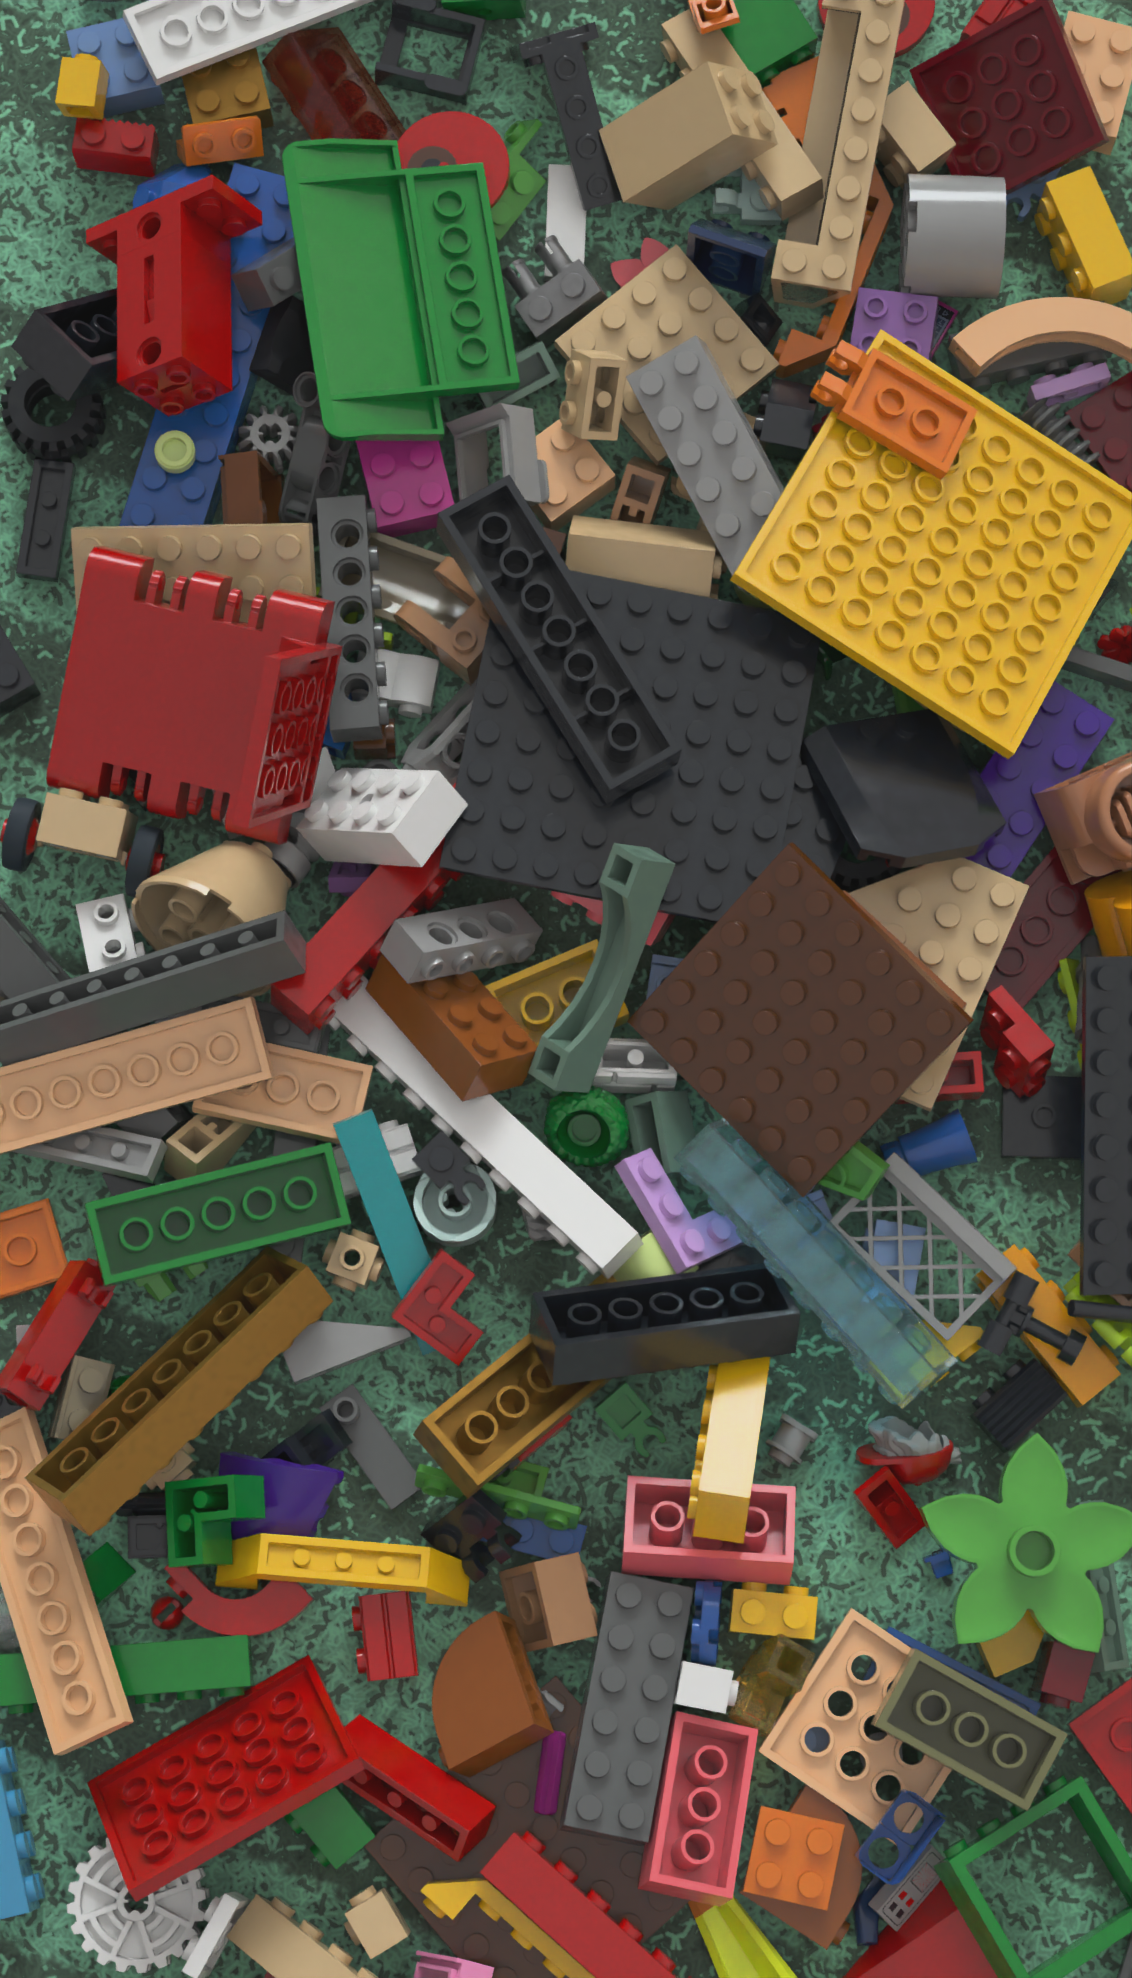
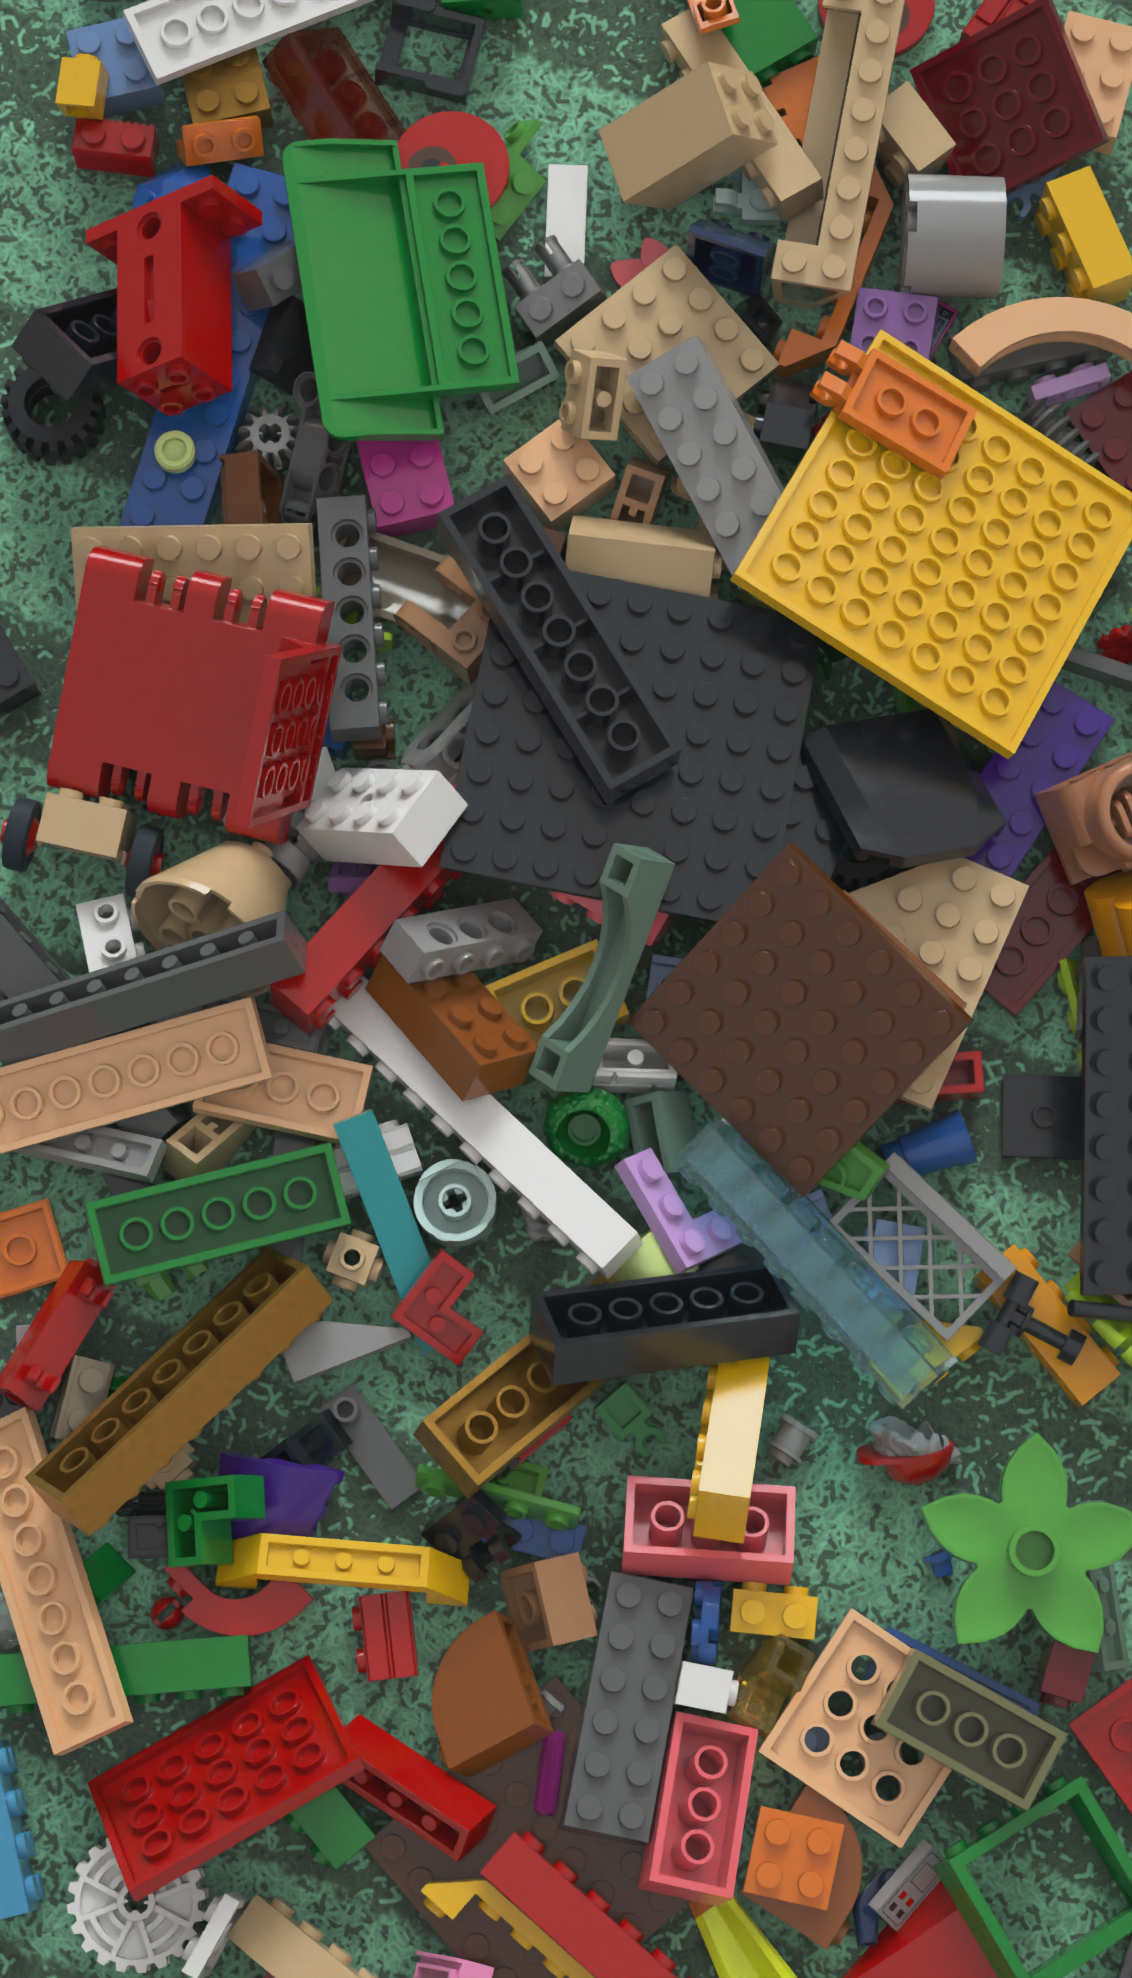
(46, 520): black plate -> none
(375, 1921): tan brick -> none
(410, 682): white brick -> none
(445, 1164): black plate -> none
(517, 451): light grey piece -> none
(575, 109): black bracket -> none
(889, 1507): red slope -> none
(918, 1839): blue piece -> none
(1013, 1648): yellow slope -> none
(1018, 1404): black brick -> none
(1021, 1044): red plate -> none

